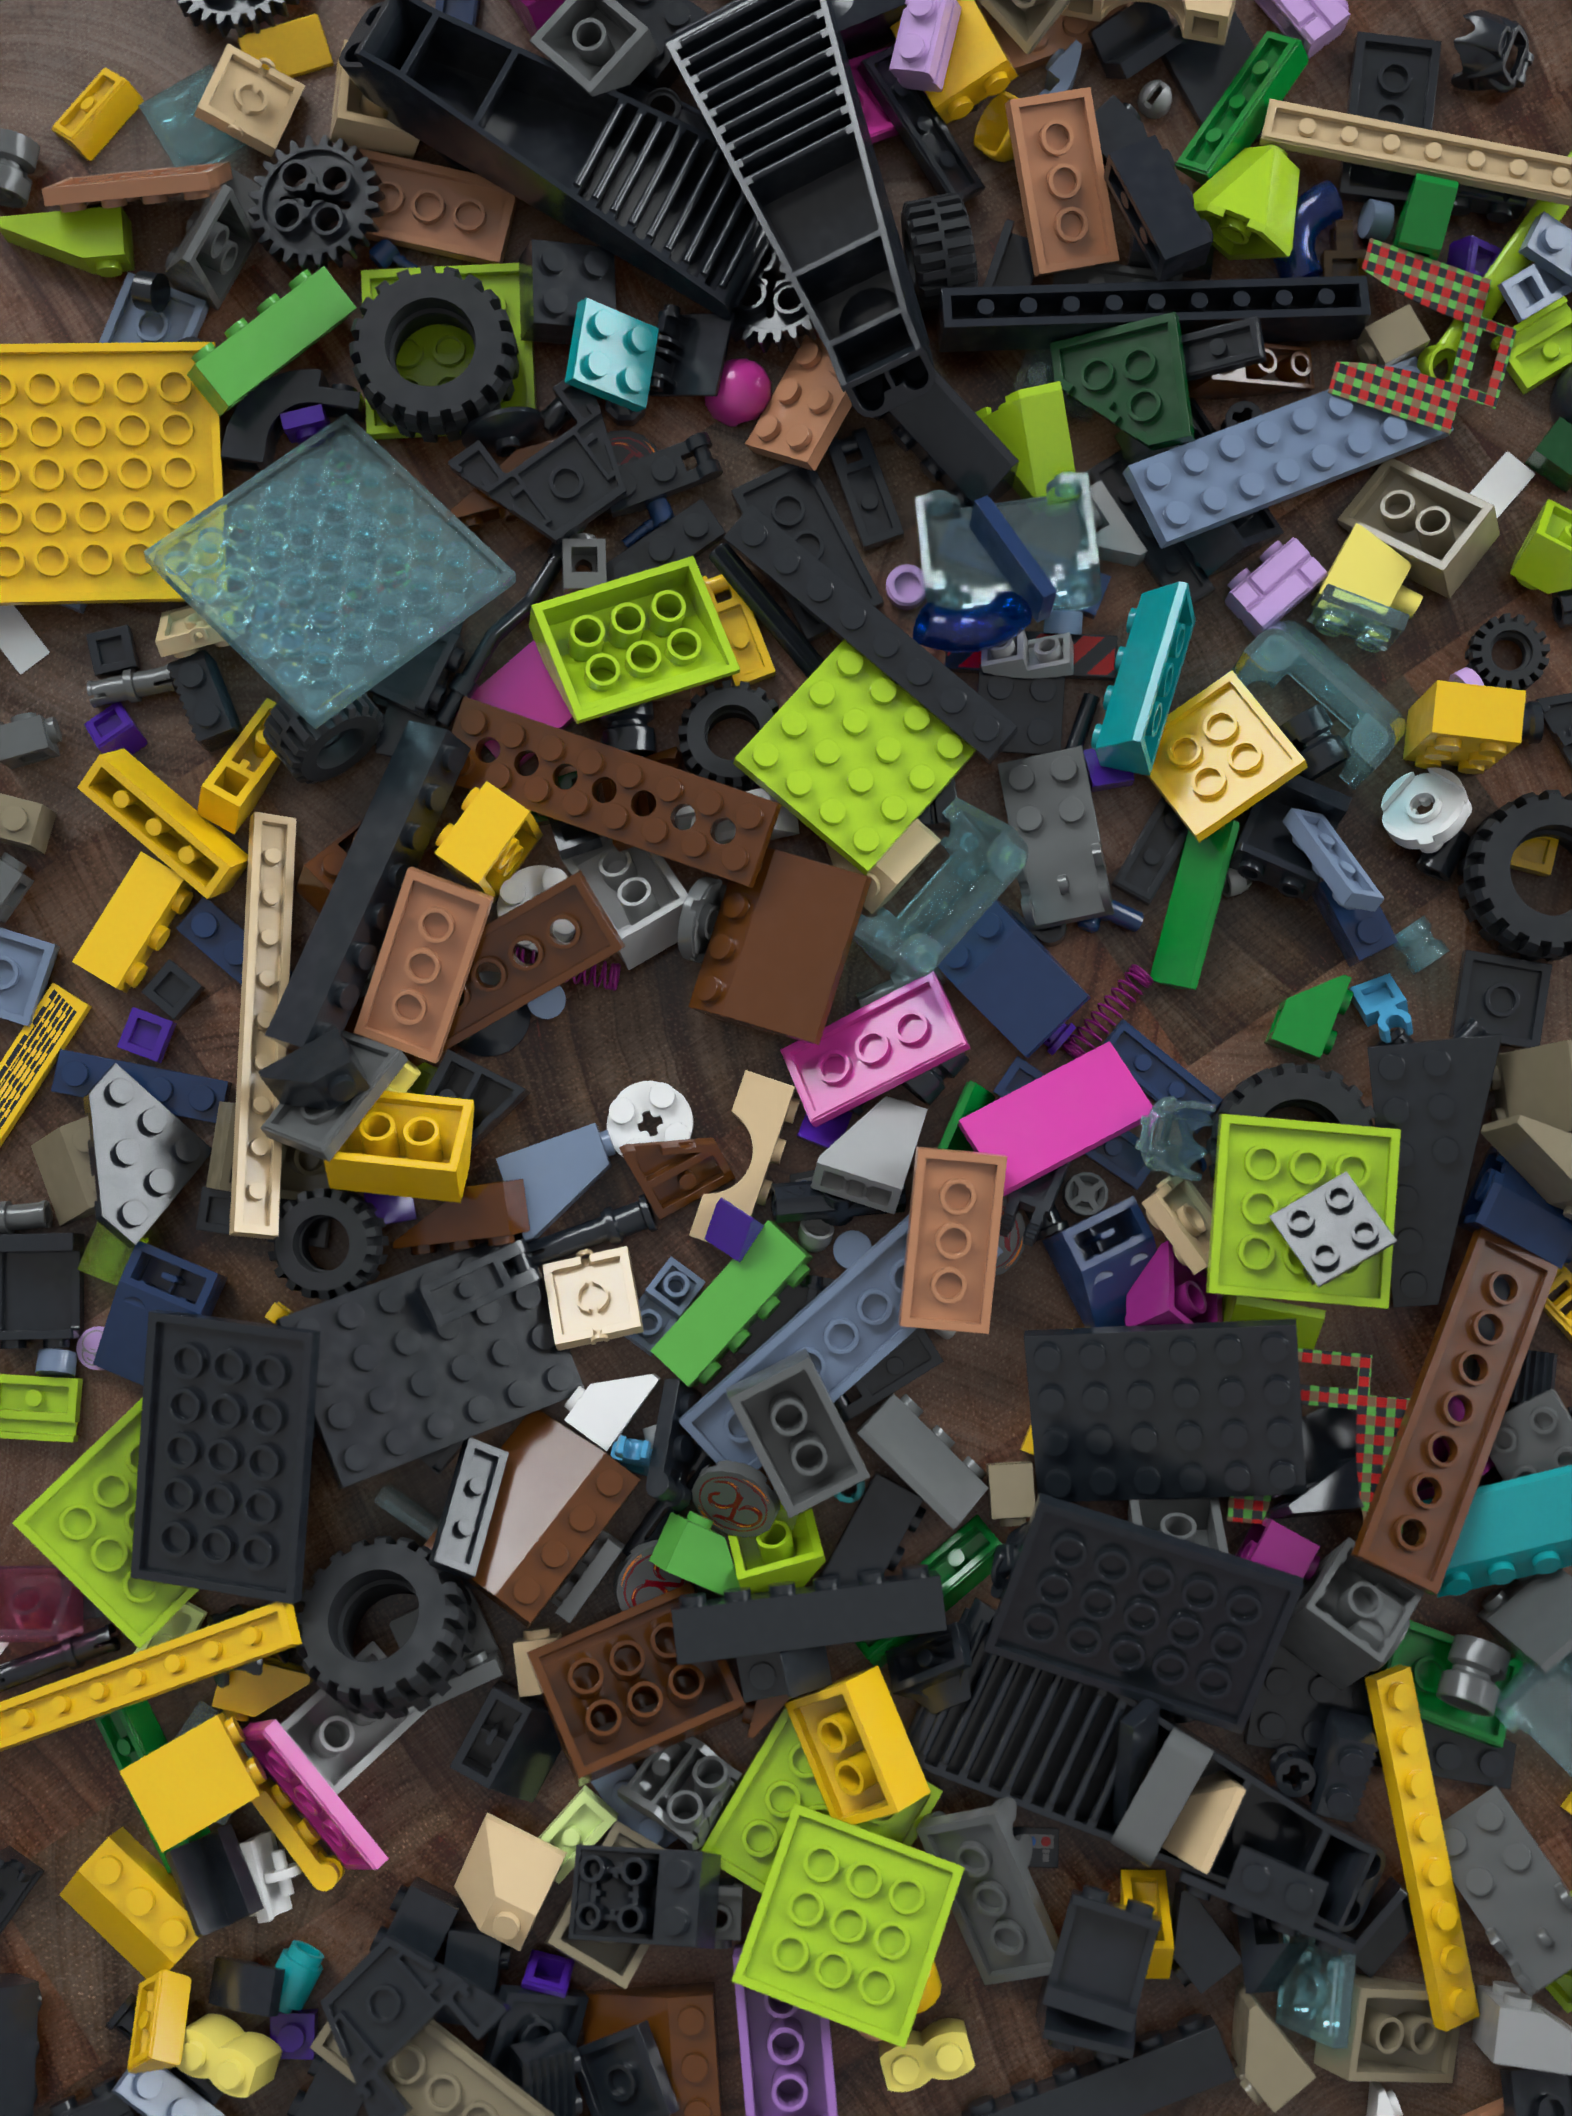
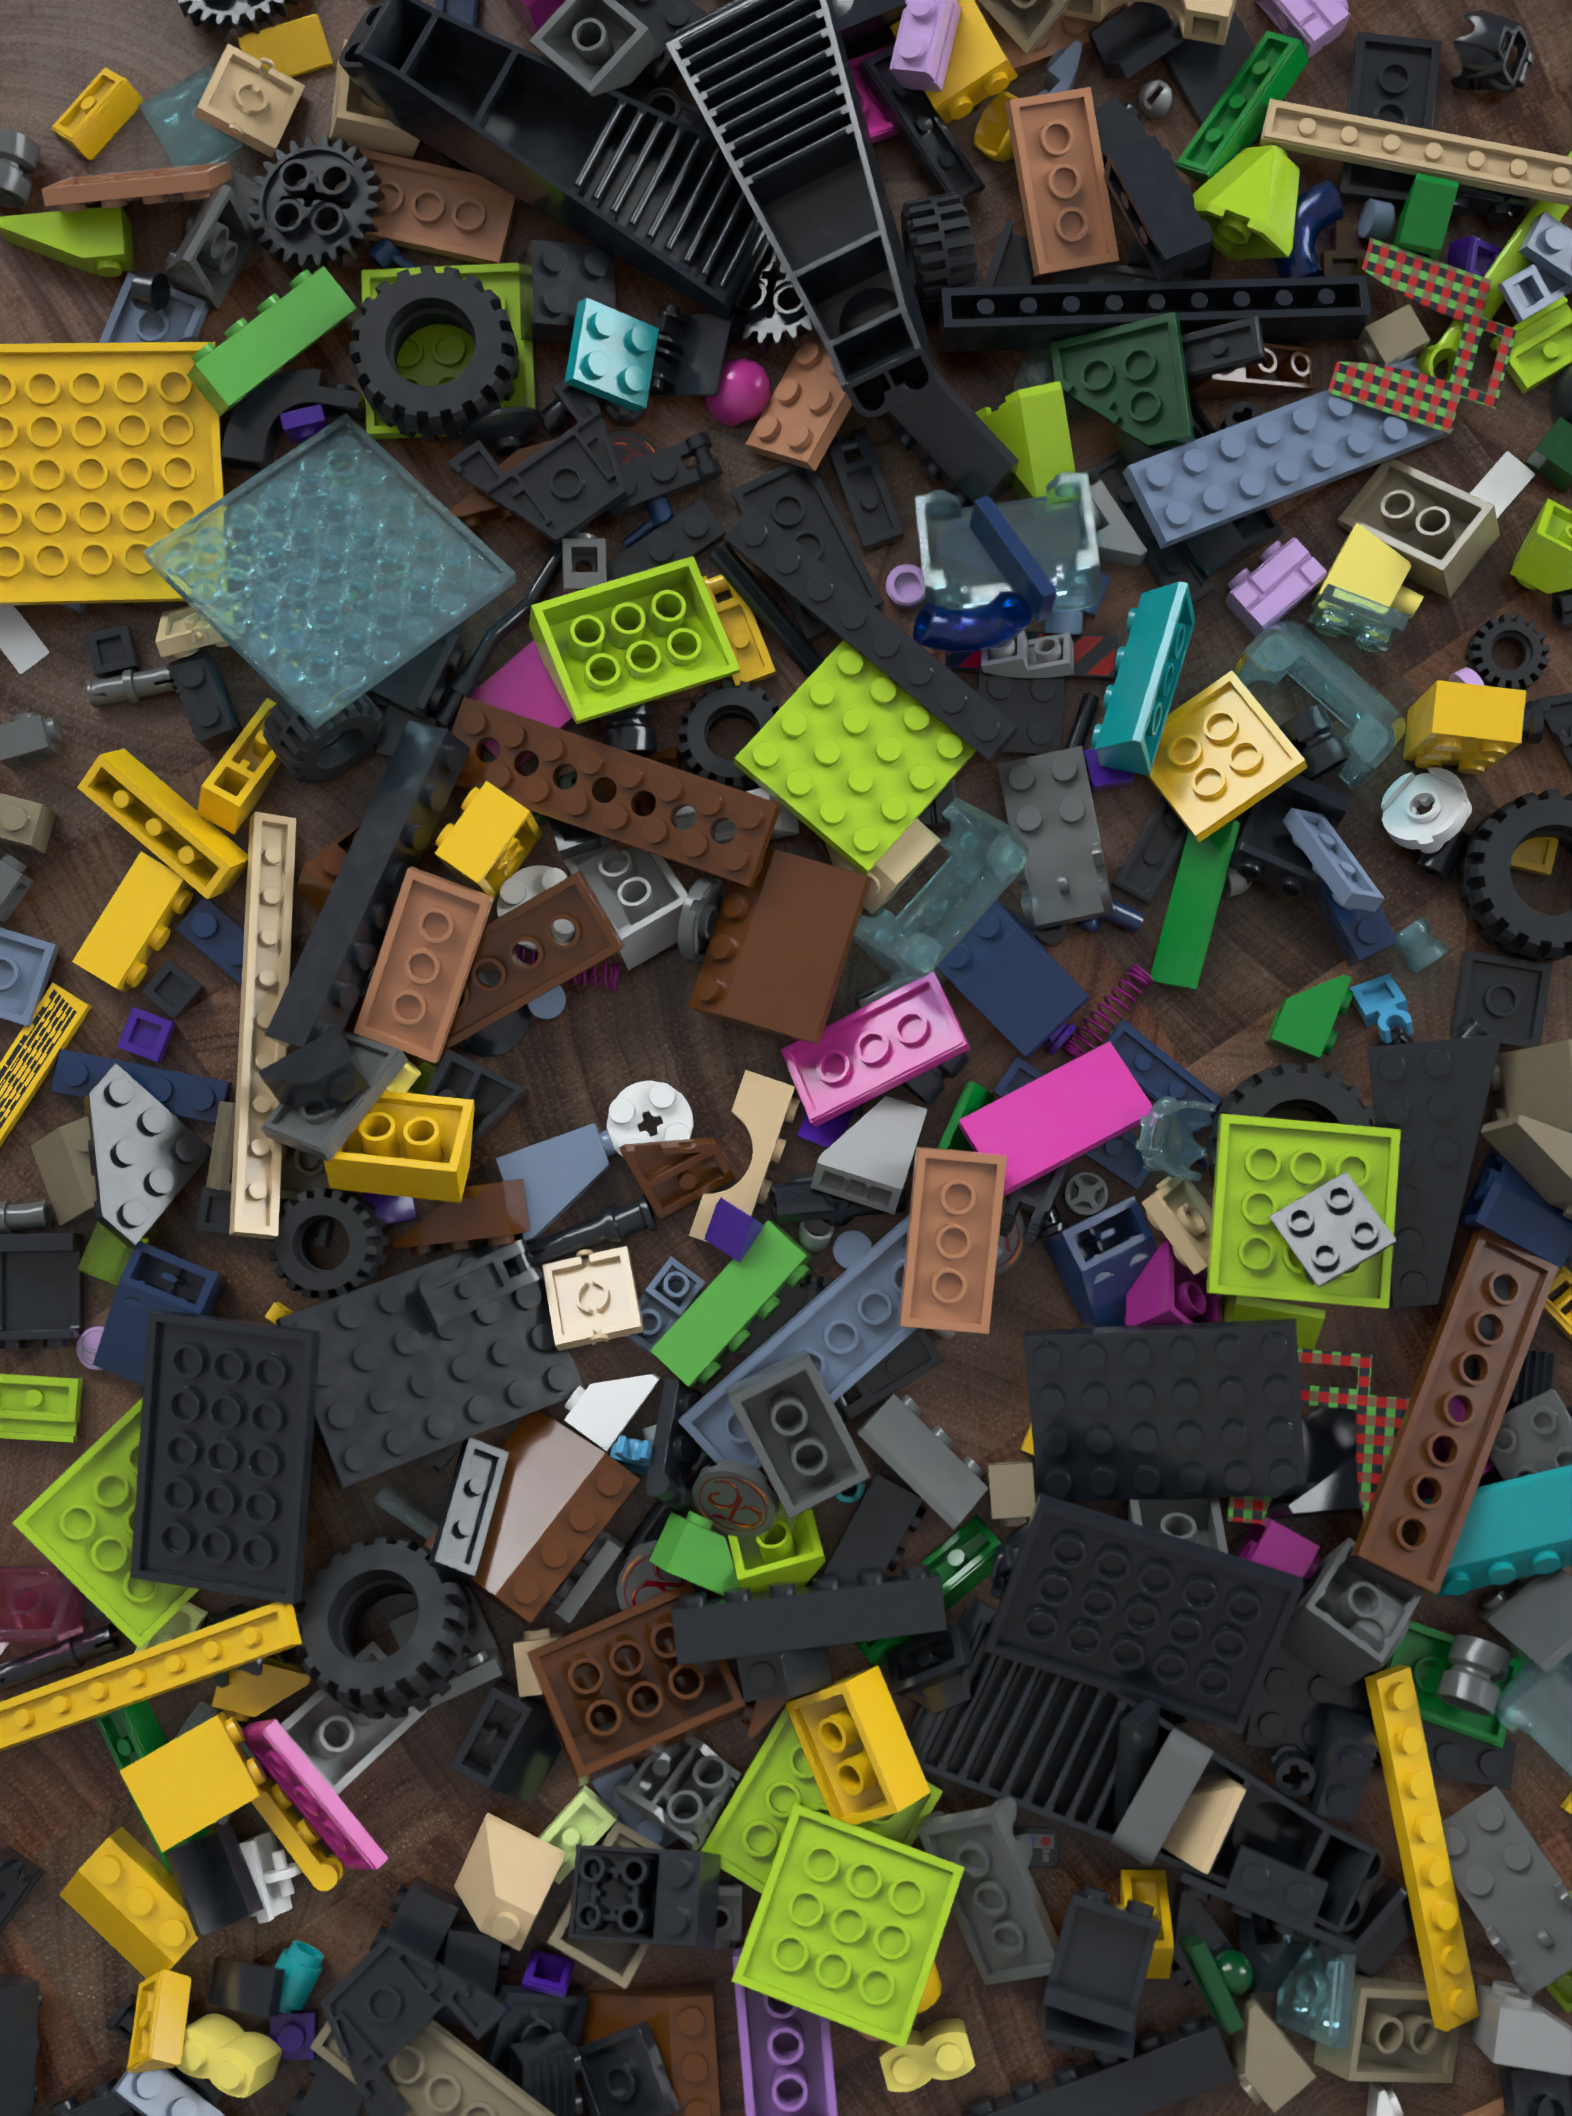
(56, 1362): sand blue piece -> none
(115, 730): dark purple slope -> none
(1219, 1979): none -> dark green tile

